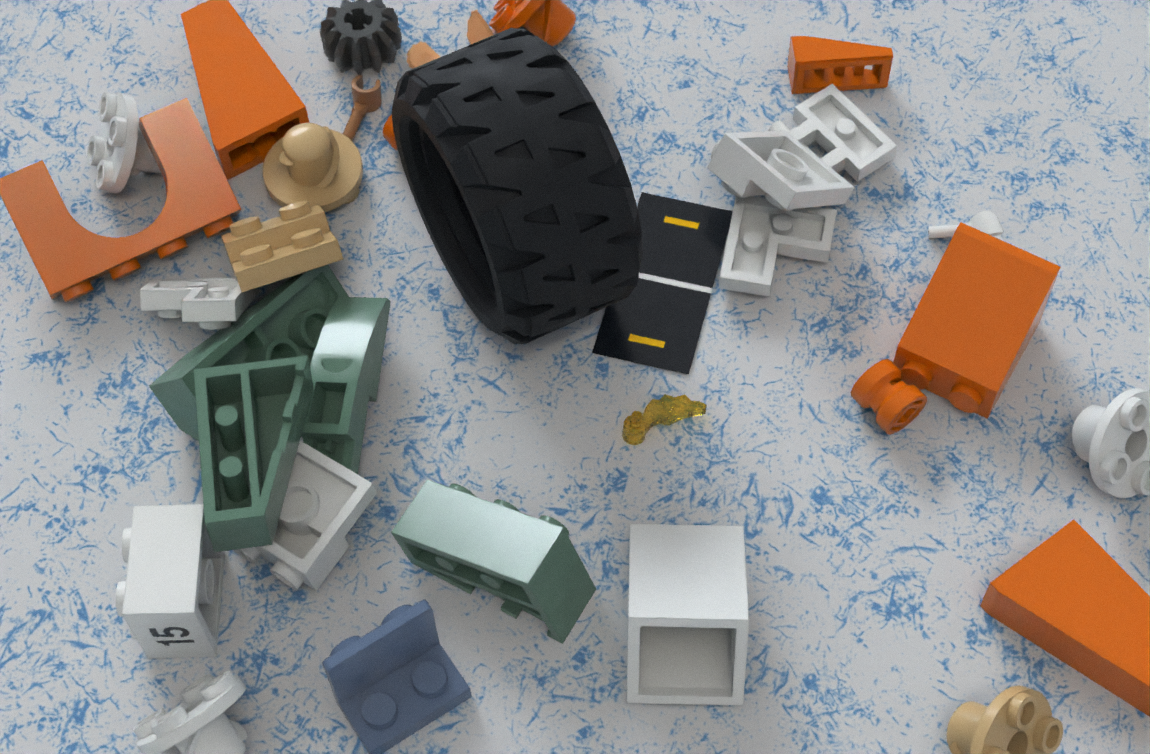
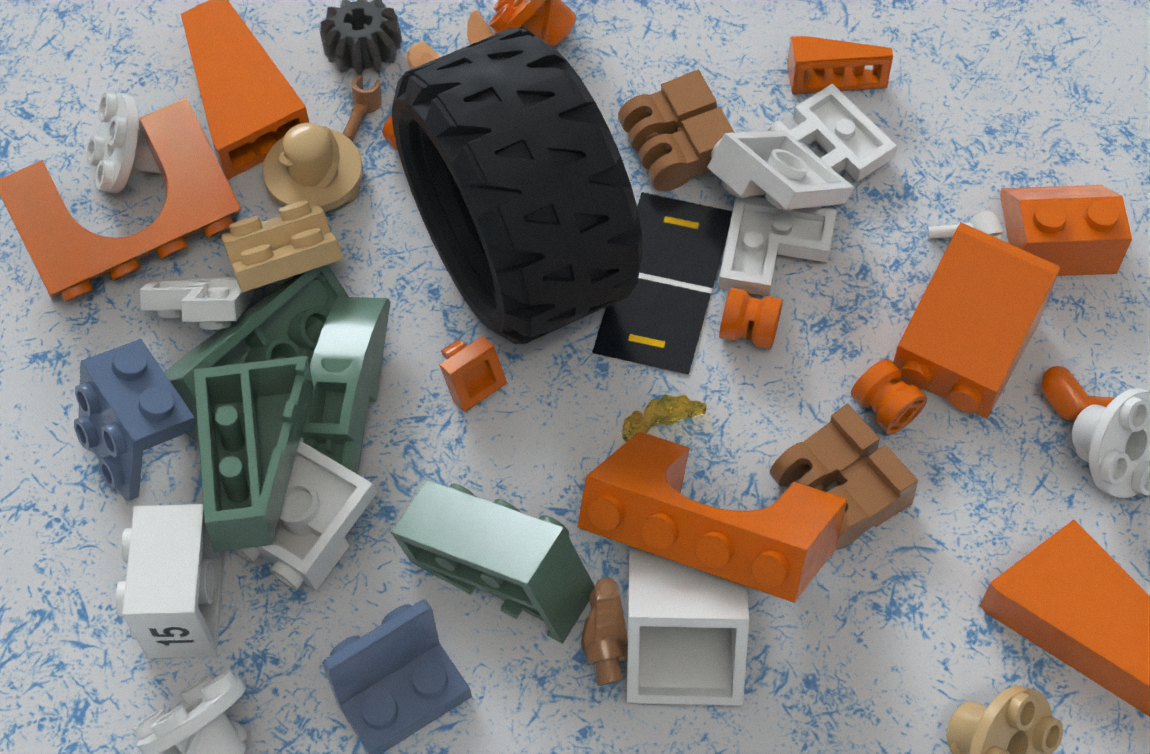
(125, 410): none -> sand blue bracket
(472, 371): none -> orange tile
(605, 633): none -> medium nougat helmet
(675, 129): none -> medium nougat legs
(750, 318): none -> orange wheel
(770, 549): none -> orange arch
(848, 454): none -> medium nougat legs
(1067, 394): none -> orange arm
(1069, 226): none -> orange slope

